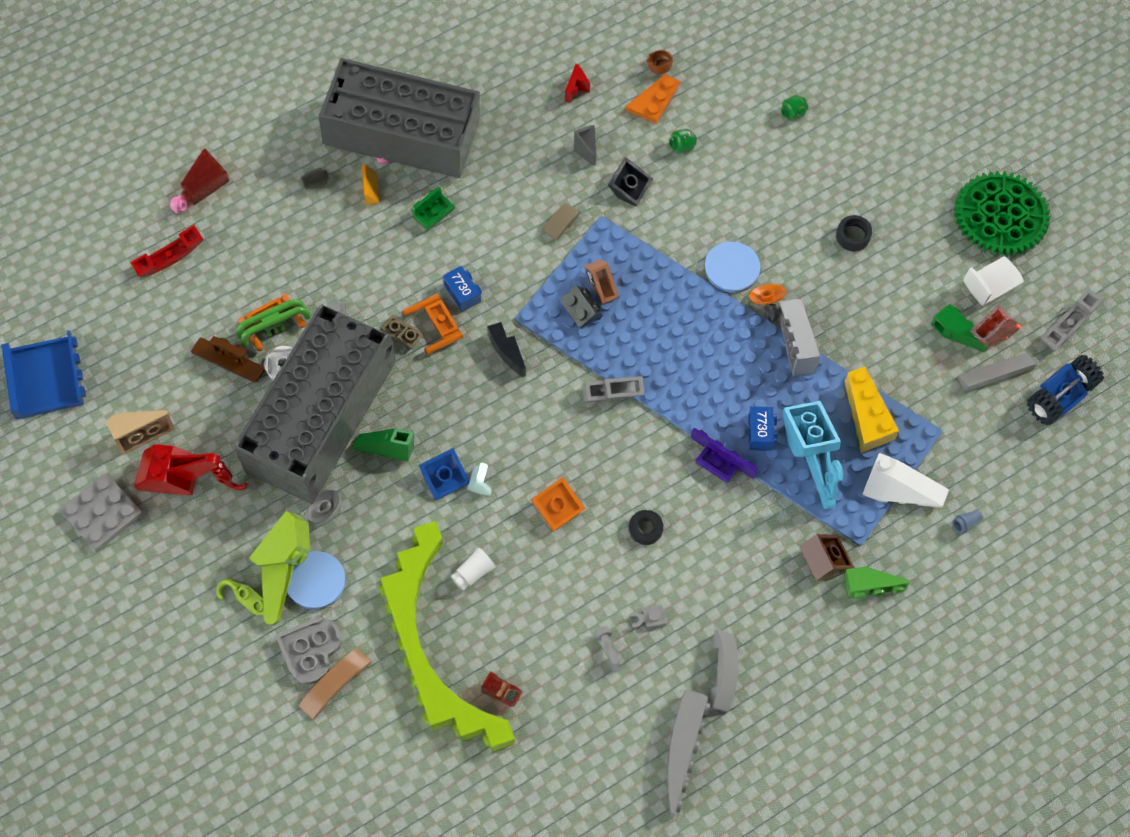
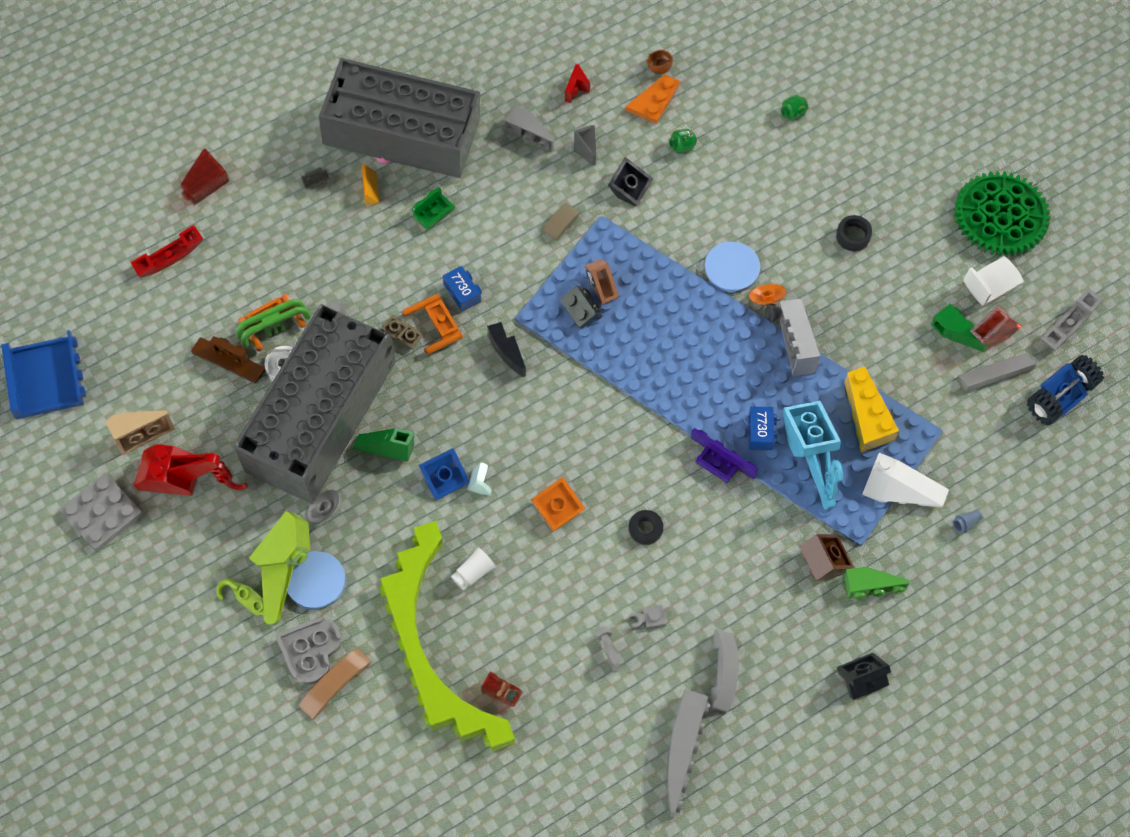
(178, 204): bright pink plate -> none
(526, 125): none -> light grey slope
(613, 389): light grey slope -> none
(864, 675): none -> black bracket

